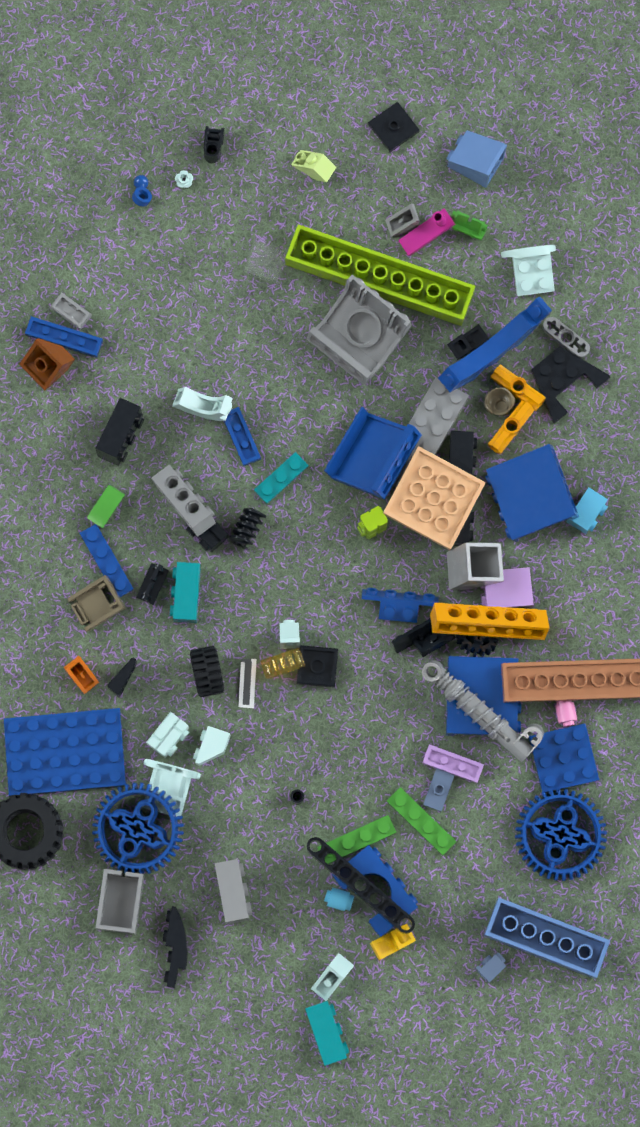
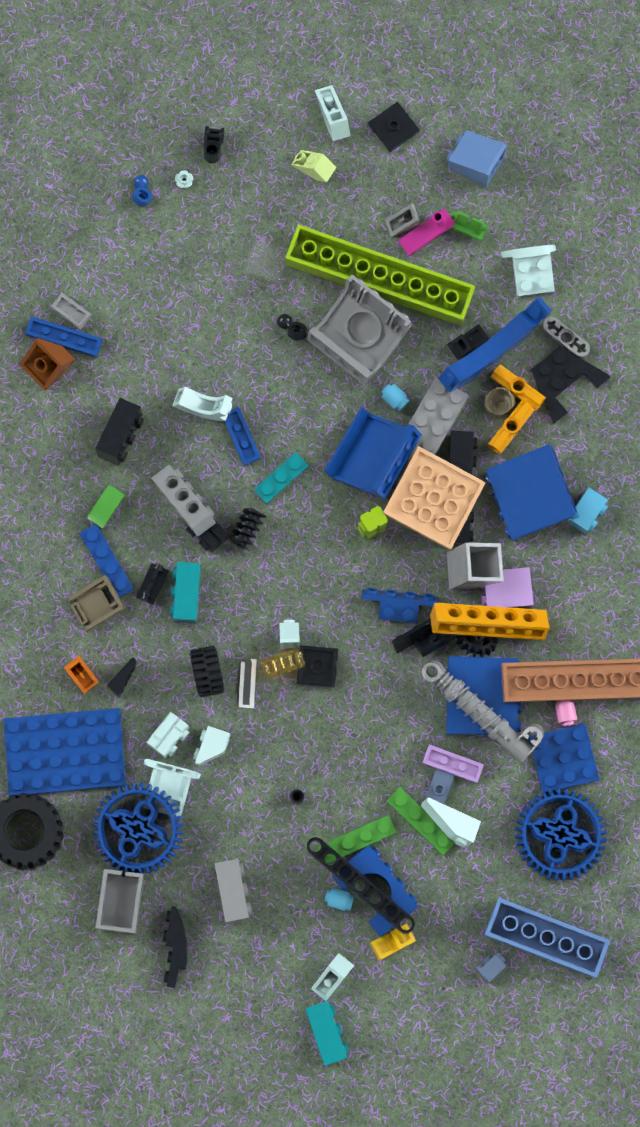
(296, 330): none -> black plate
(333, 113): none -> light aqua slope
(395, 397): none -> medium azure brick
(453, 823): none -> light aqua slope

